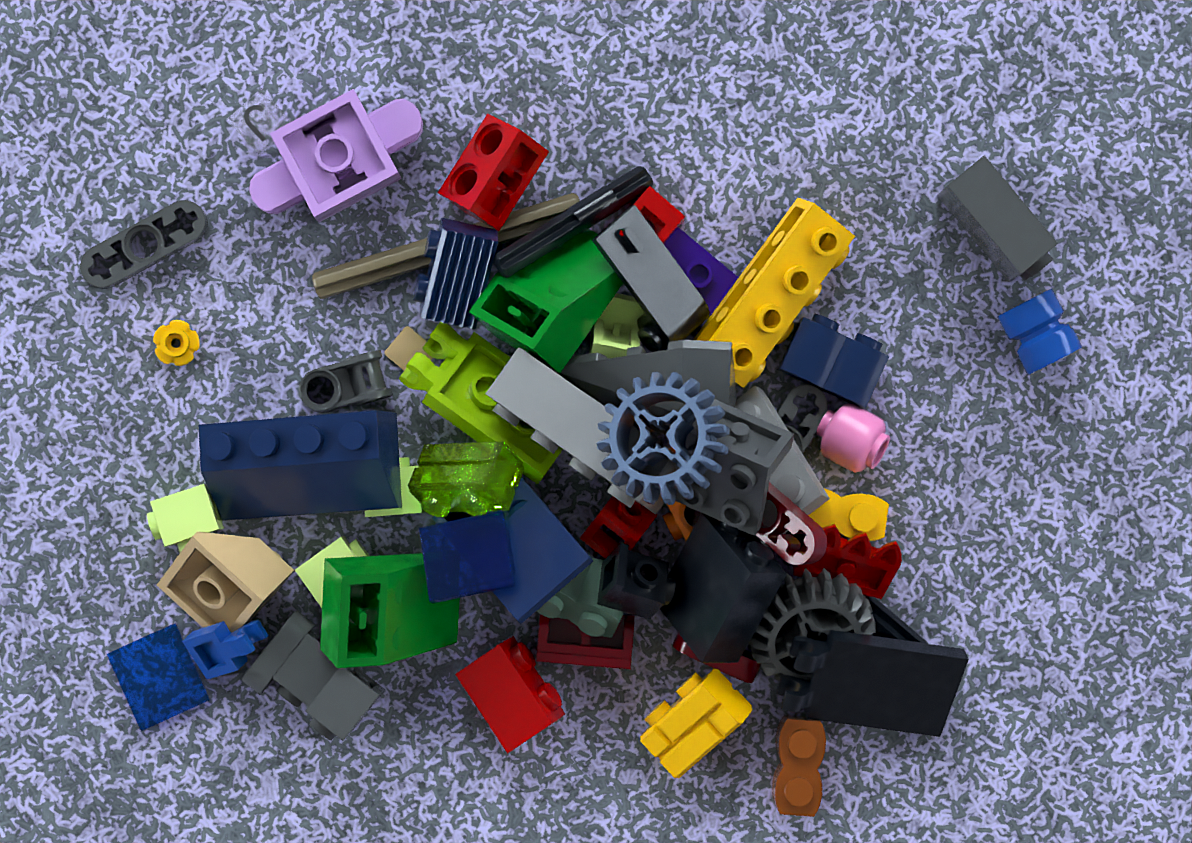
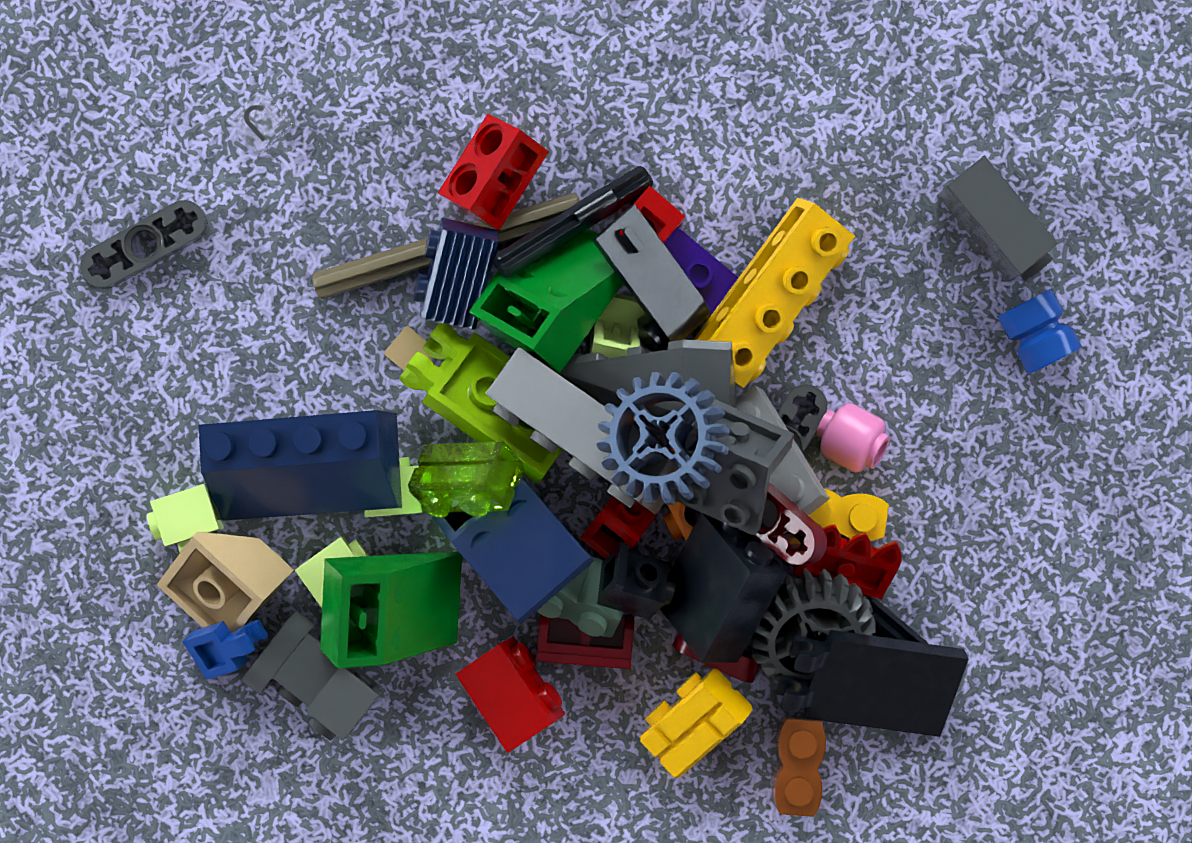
(158, 677): clear blue piece -> none
(188, 343): yellow plate -> none
(336, 156): lavender brick -> none
(348, 383): dark grey piece -> none
(467, 556): clear blue piece -> none
(833, 361): dark blue brick -> none

